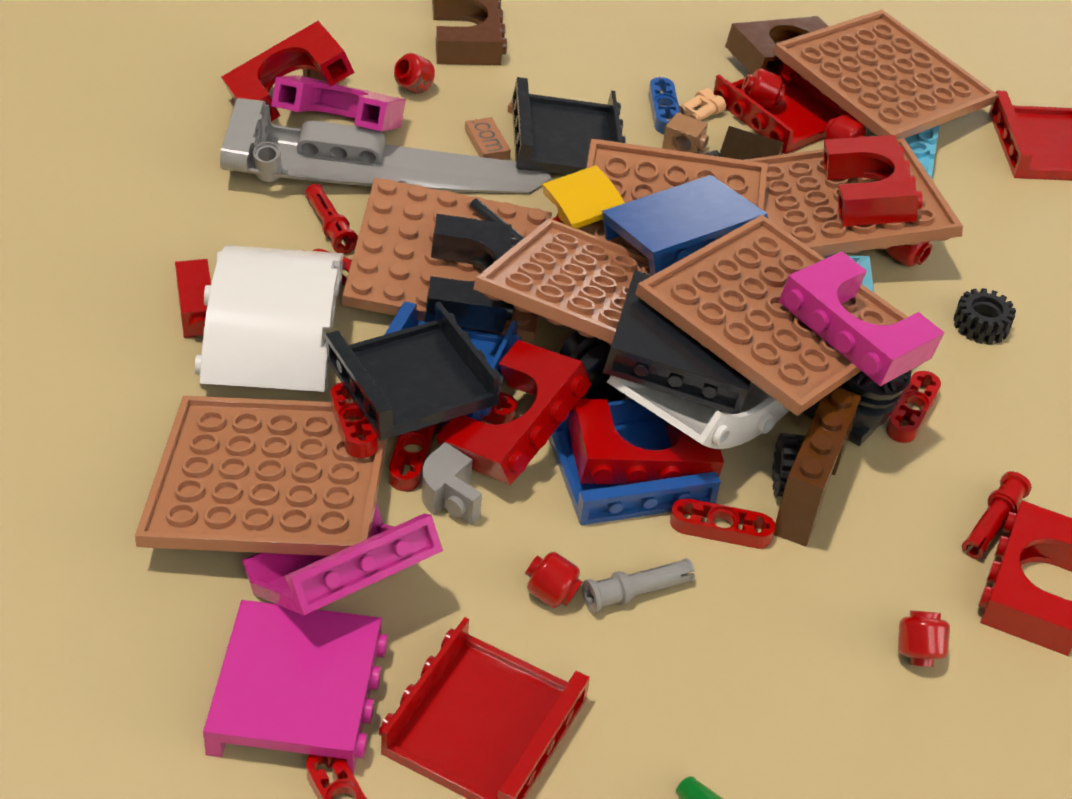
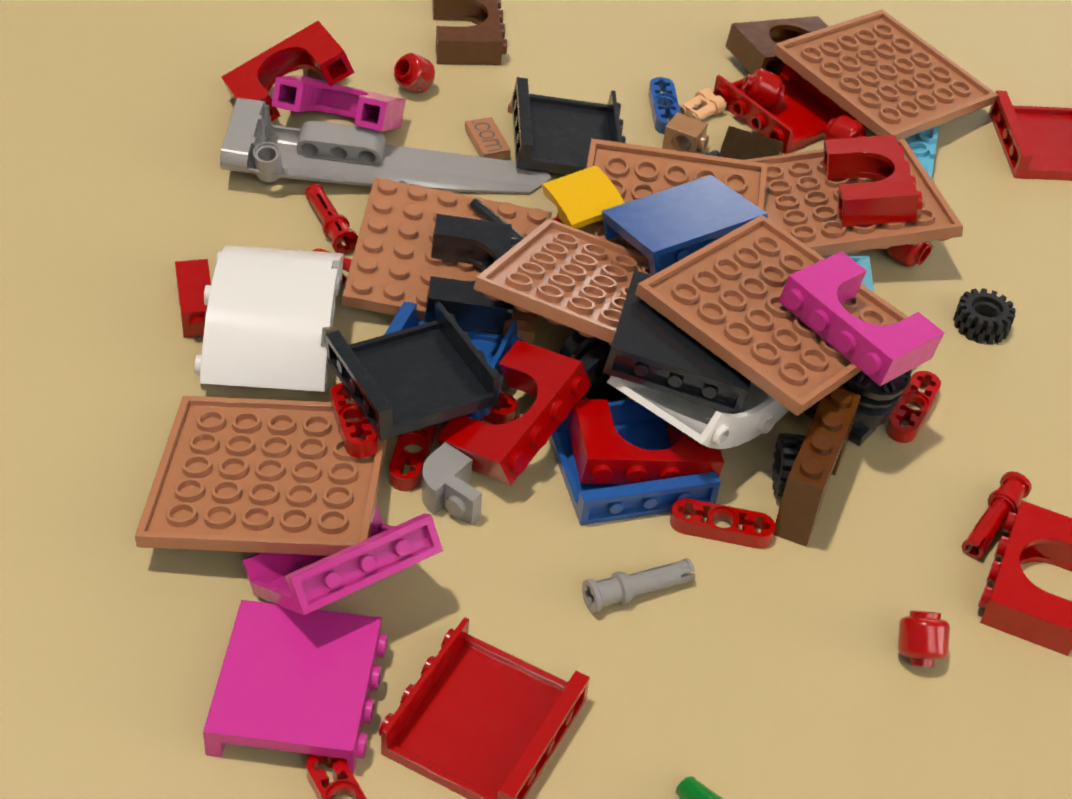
(553, 579): red head -> none

